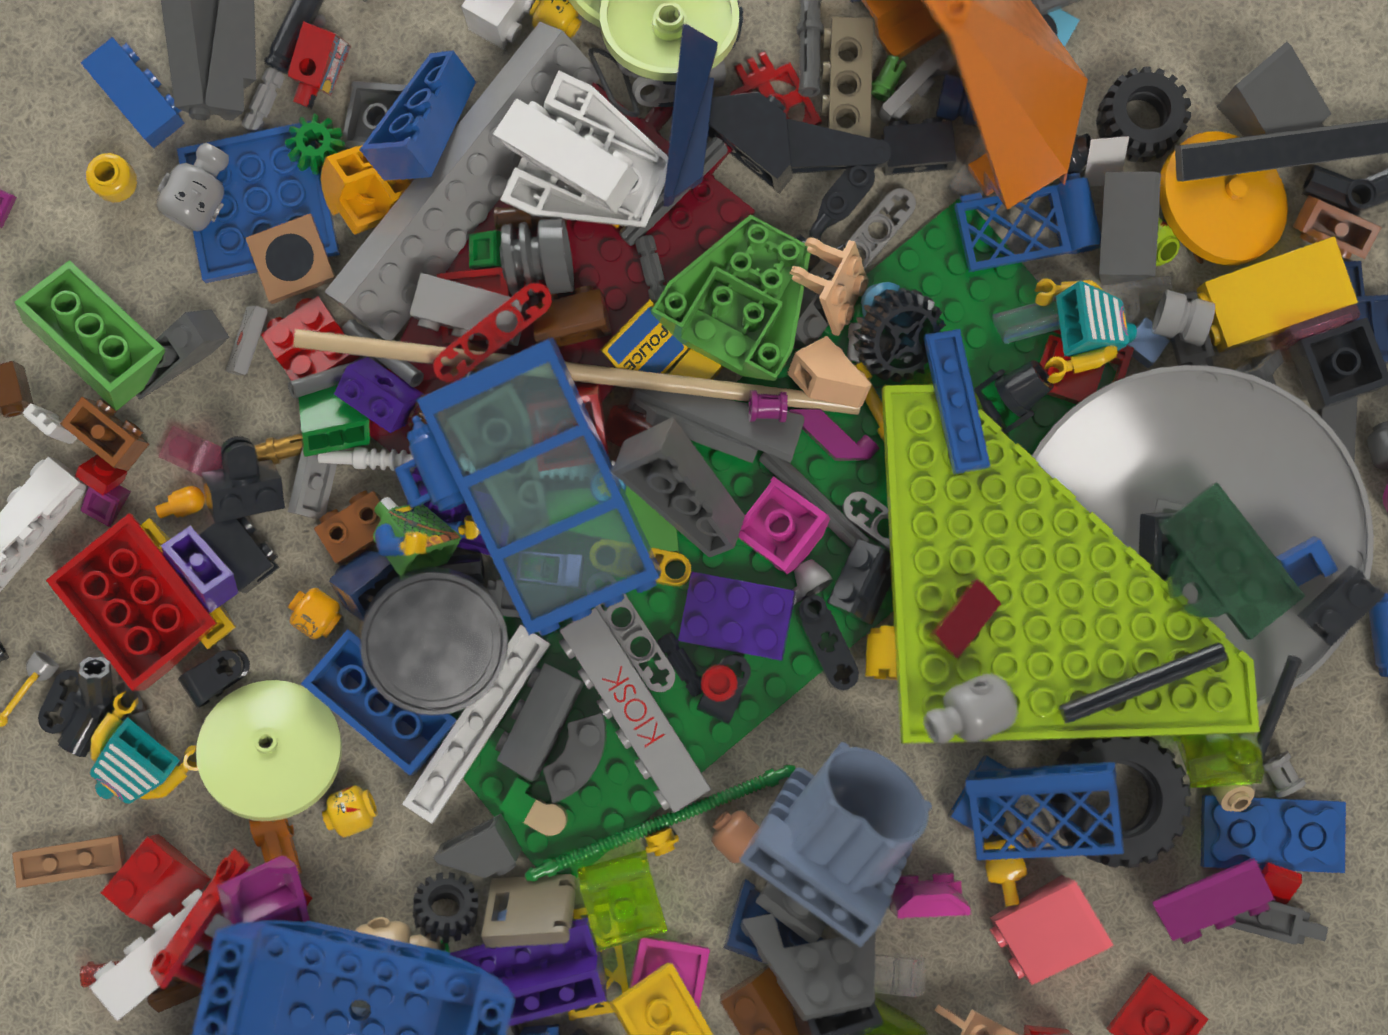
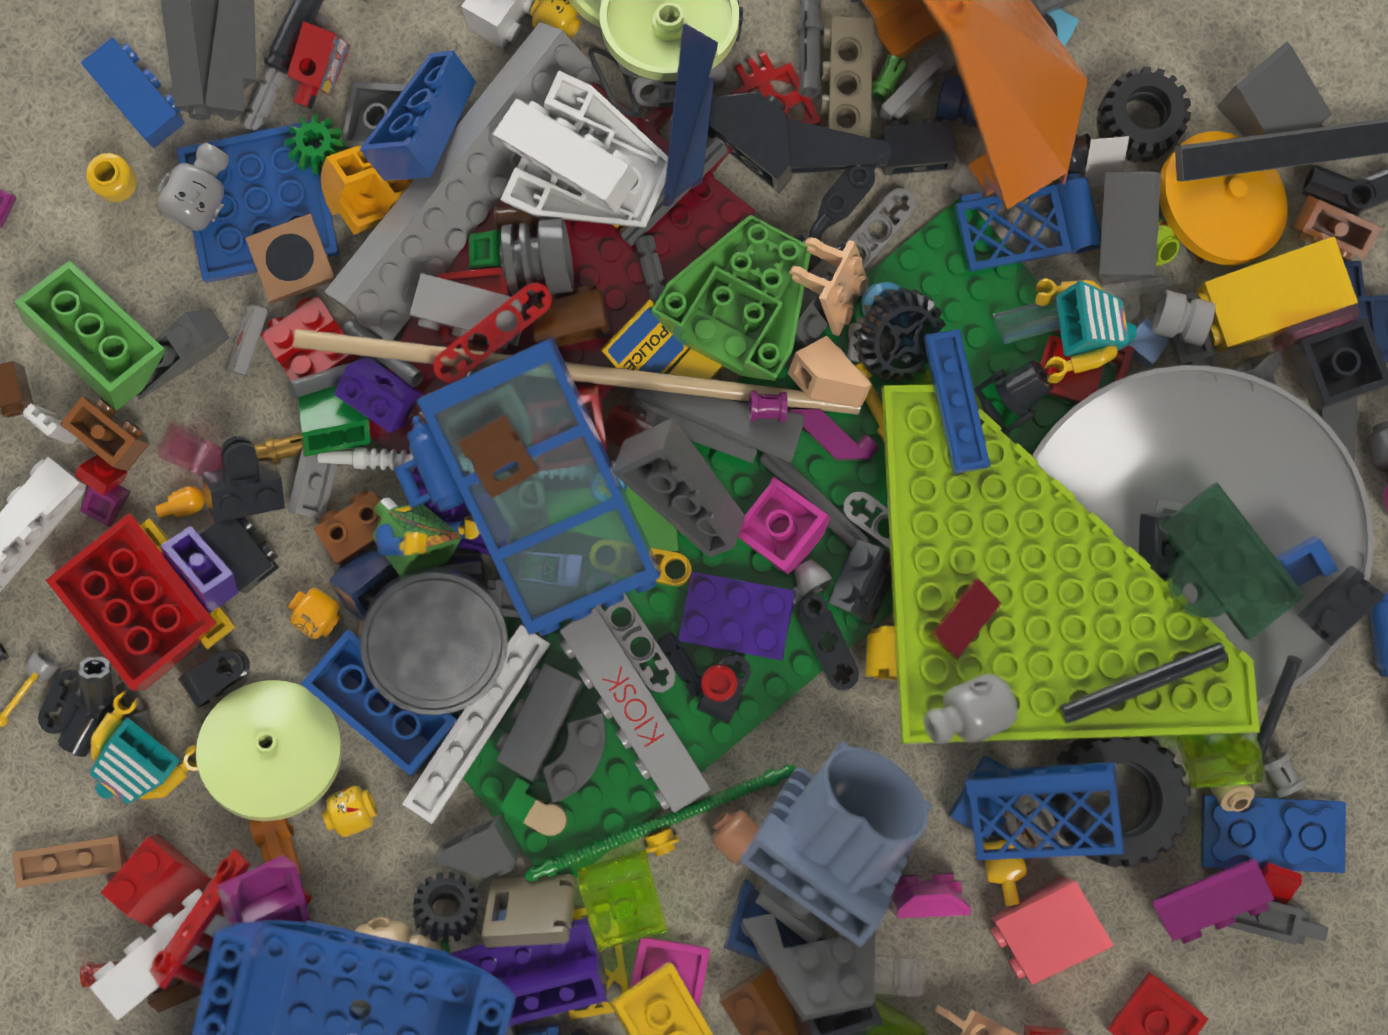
(494, 448): none -> reddish brown piece

